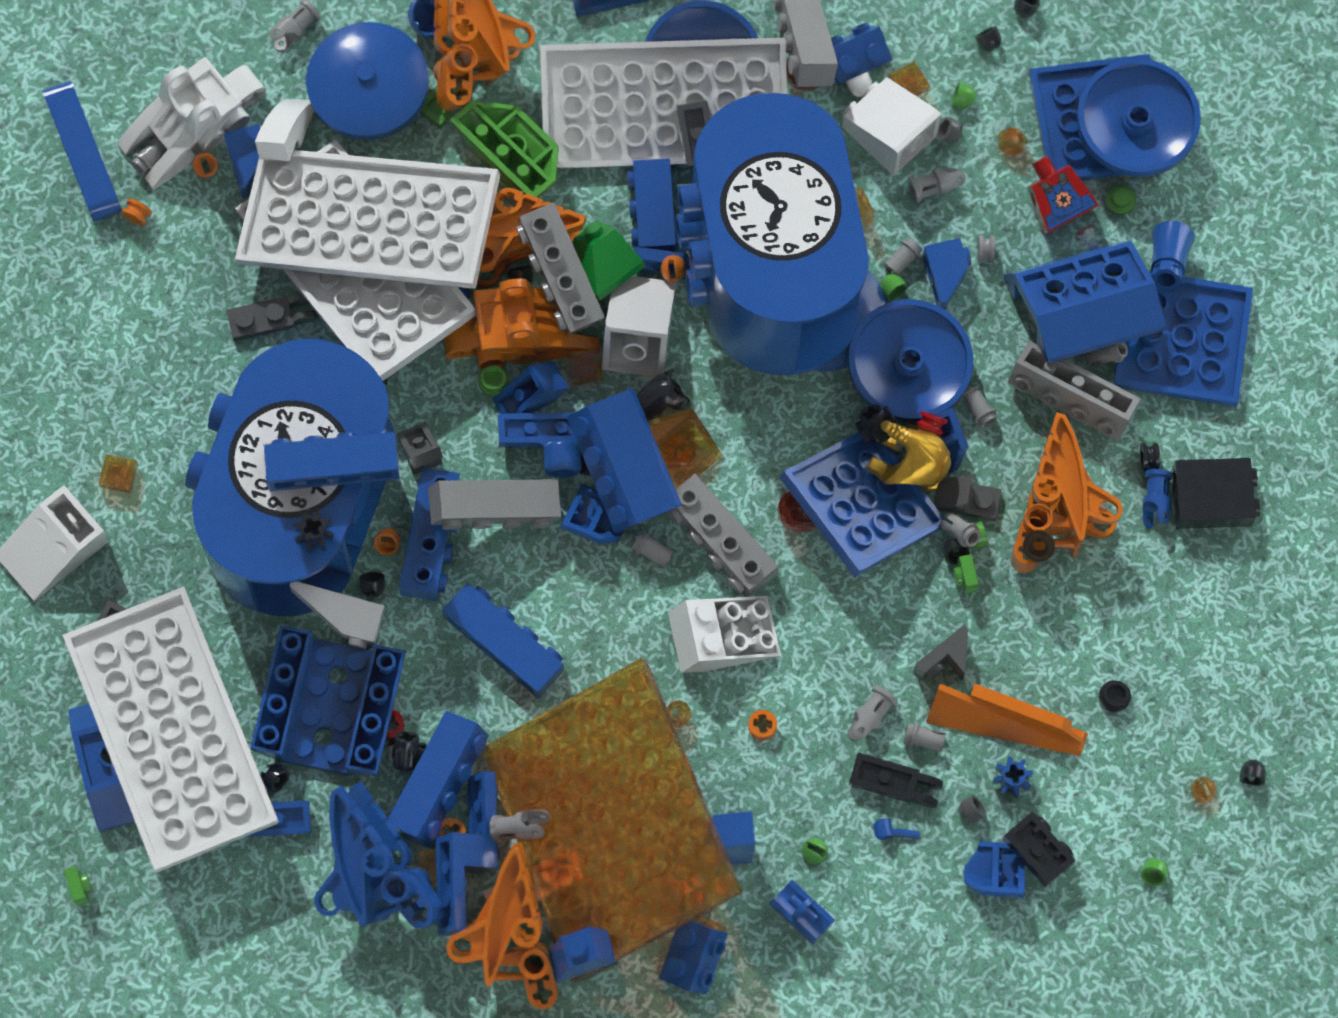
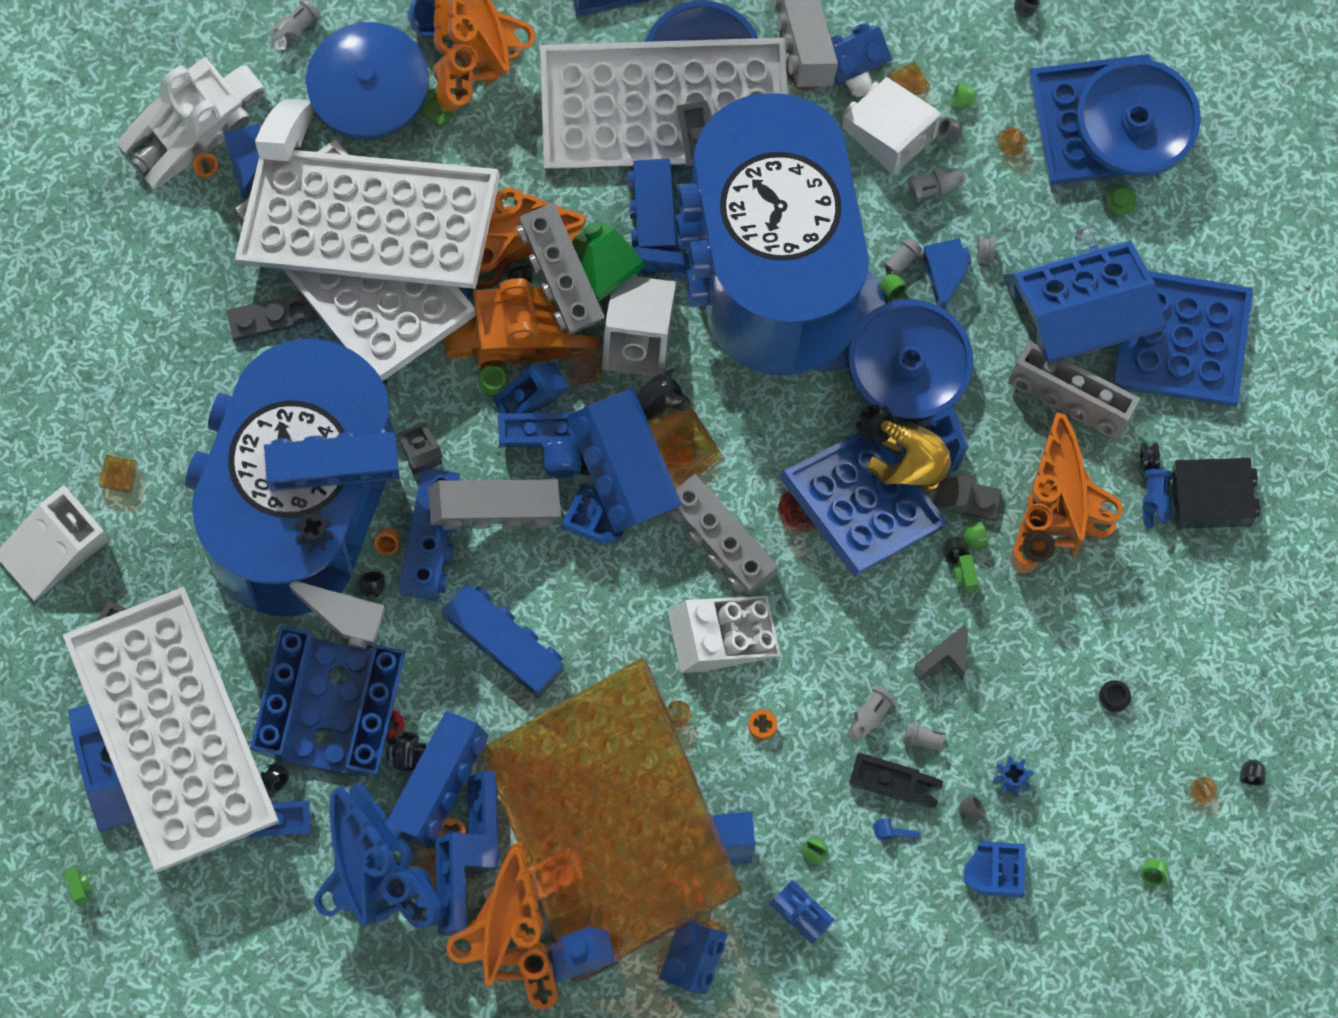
(82, 151): blue beam -> none
(136, 212): orange bush -> none
(511, 143): bright green wedge -> none
(518, 826): light grey piece -> none
(652, 549): light grey pin -> none
(679, 266): orange hinge -> none
(865, 208): clear orange plate -> none
(931, 422): red bush -> none
(966, 533): light grey pin -> none
(979, 407): light grey pin -> none
(989, 39): black hinge -> none
(1004, 718): orange wedge -> none
(1039, 848): black bracket -> none
(1058, 195): torso -> none
(1107, 354): light grey pin -> none
(1170, 253): blue plant -> none

